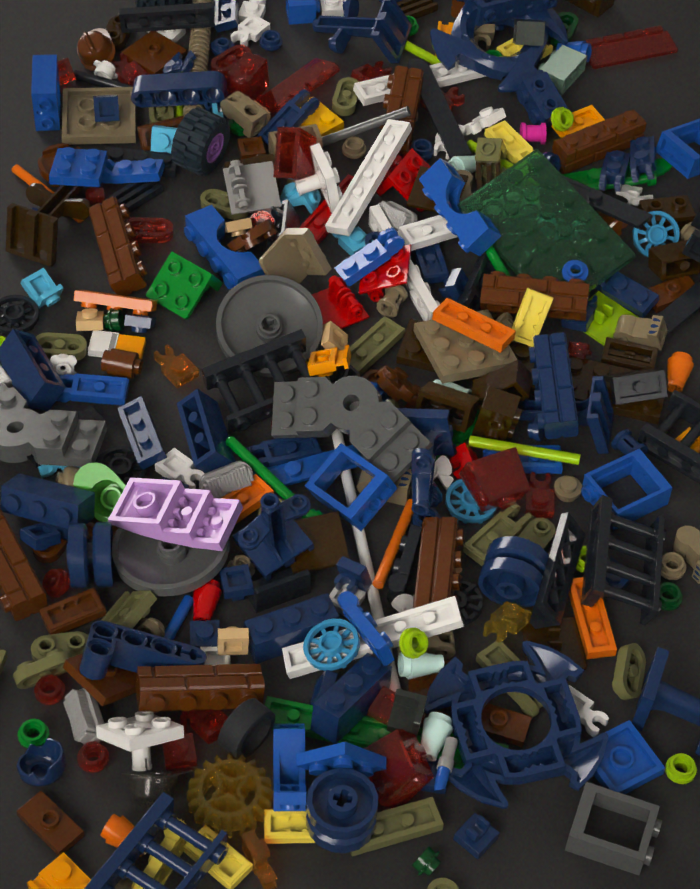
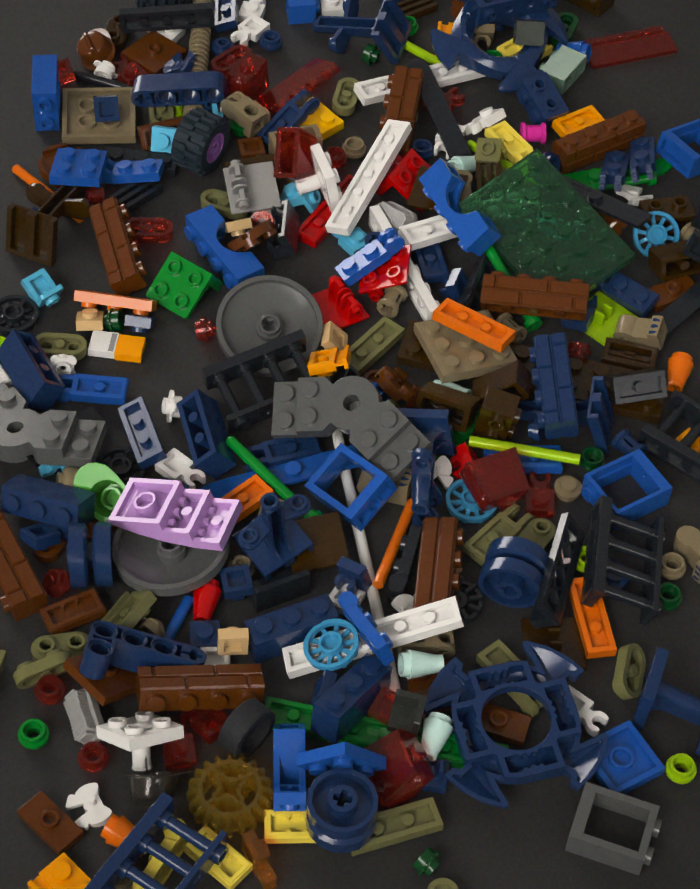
(42, 763): dark blue hair -> none
(88, 797): none -> white piece
(121, 363): reddish brown brick -> none
(170, 407): none -> white plate
(177, 369): clear orange plate -> none
(204, 329): none -> clear red plate
(227, 479): light grey piece -> none
(295, 256): dark tan bracket -> none
(337, 157): none -> clear red plate
(365, 126): dark grey bar -> none
(368, 72): clear red plate -> none
(371, 54): none -> dark green plate
(413, 643): lime plate -> none
(445, 763): piece -> none
(476, 835): dark blue tile -> none
(506, 619): clear yellow plate -> none
(531, 316): light yellow plate -> none
(561, 119): lime plate -> none
(575, 264): blue plate -> none
(591, 454): none -> dark green plate

